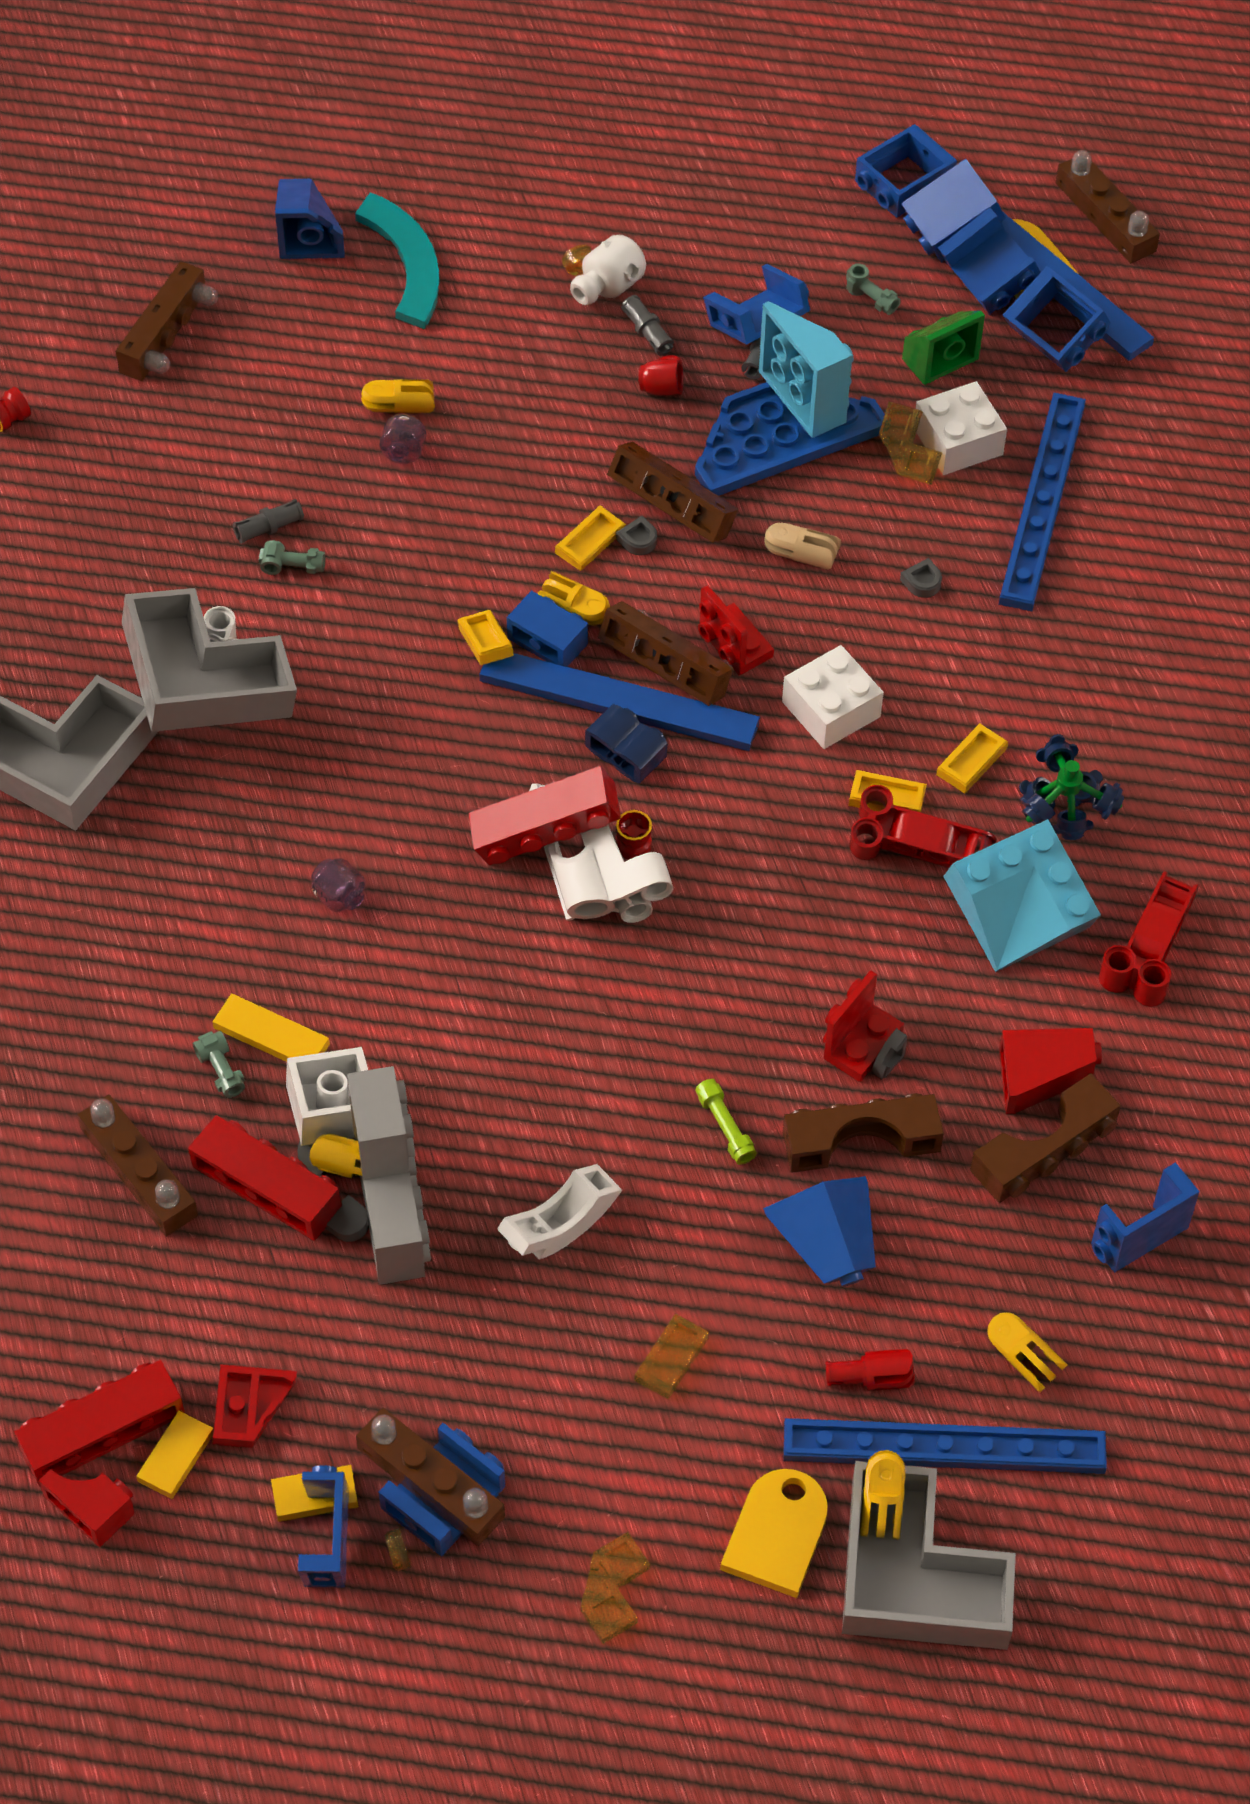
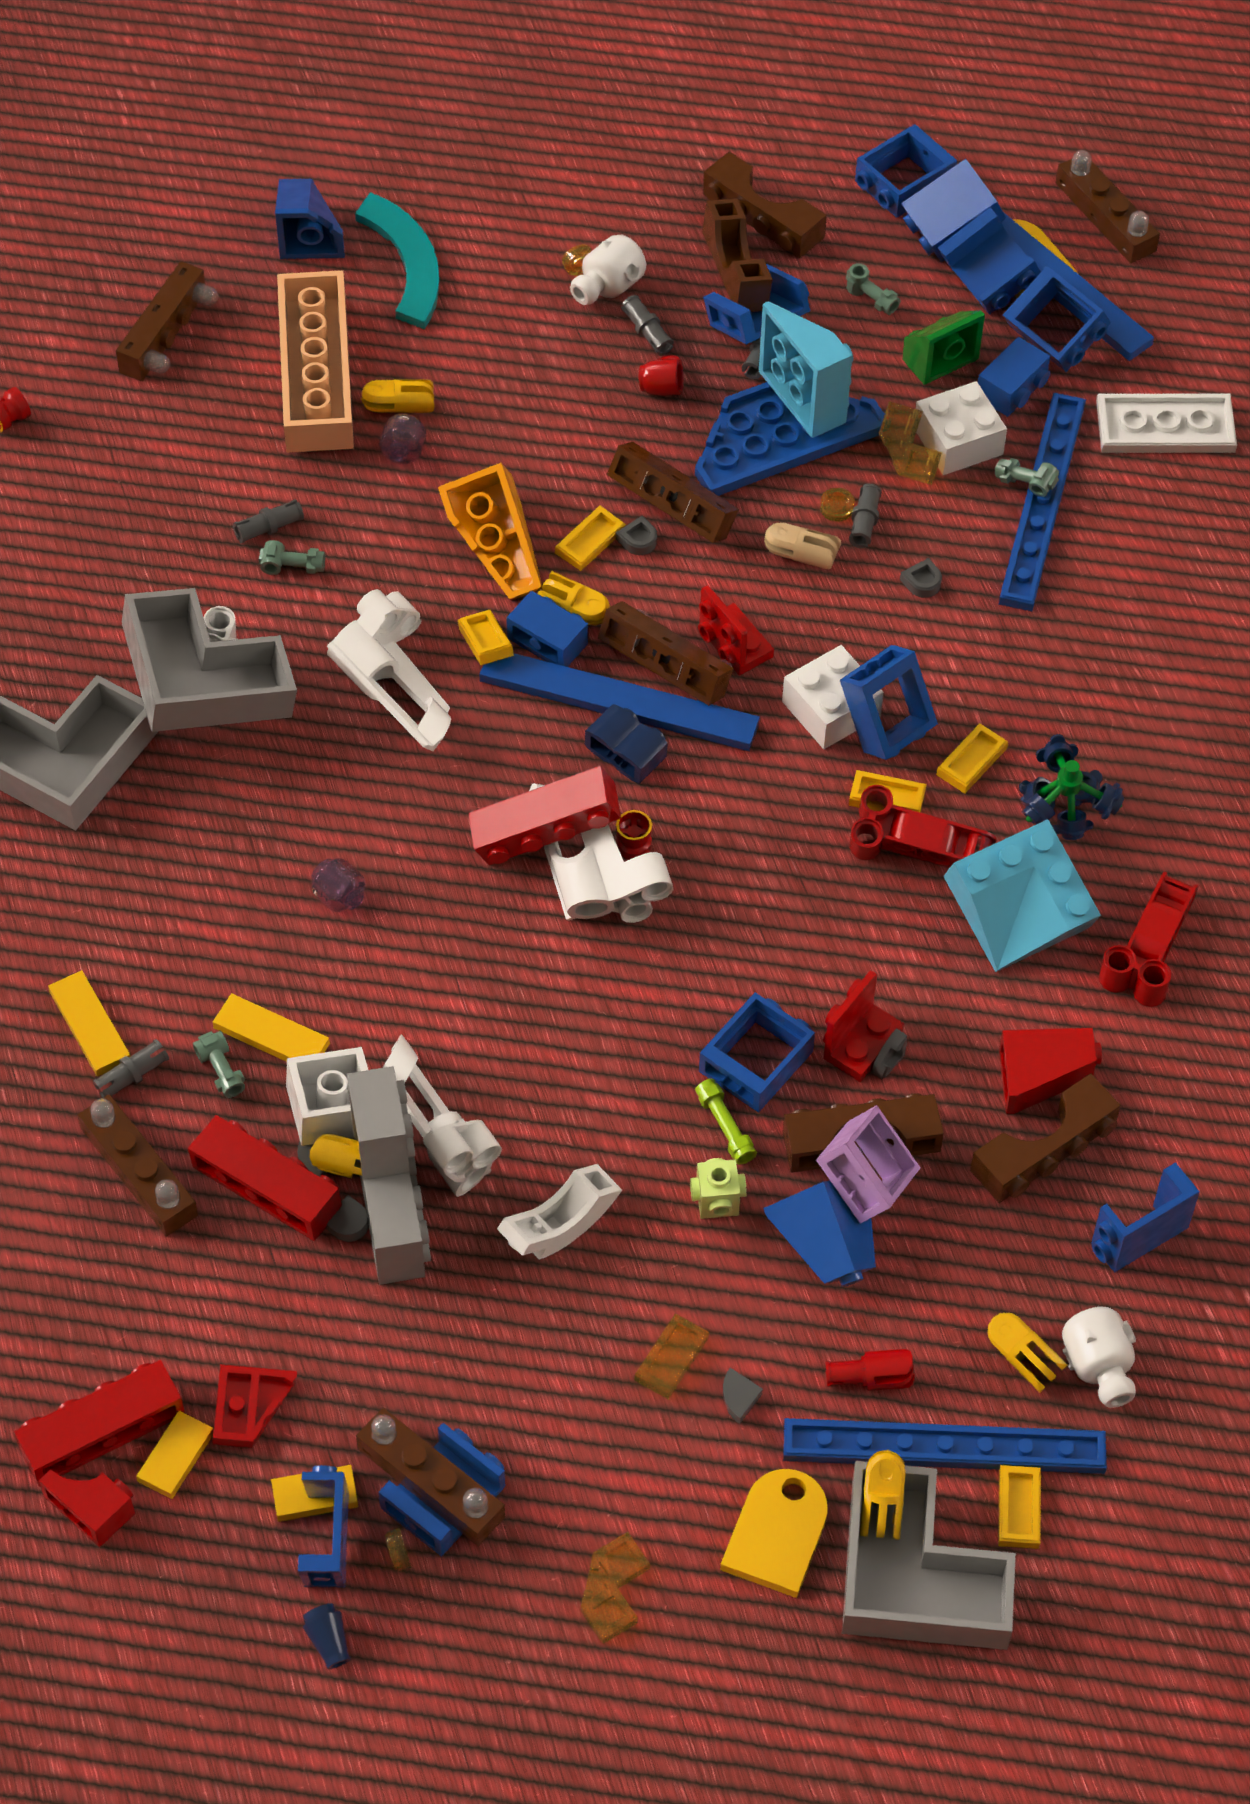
(88, 1022): none -> yellow tile
(131, 1069): none -> dark grey pin
(315, 361): none -> light nougat brick
(327, 1634): none -> dark blue cone
(369, 652): none -> white panel
(456, 1147): none -> white panel
(494, 526): none -> light orange wedge
(718, 1188): none -> yellowish green brick
(736, 1078): none -> blue window
(739, 1394): none -> dark grey tile
(745, 279): none -> reddish brown arch
(792, 225): none -> reddish brown arch
(837, 504): none -> clear yellow tile
(854, 1175): none -> lavender window
(865, 515): none -> dark grey pin
(871, 677): none -> blue window
(1014, 376): none -> blue brick
(1019, 1507): none -> yellow tile
(1039, 481): none -> sand green bar
(1101, 1353): none -> white piece
(1166, 423): none -> white tile

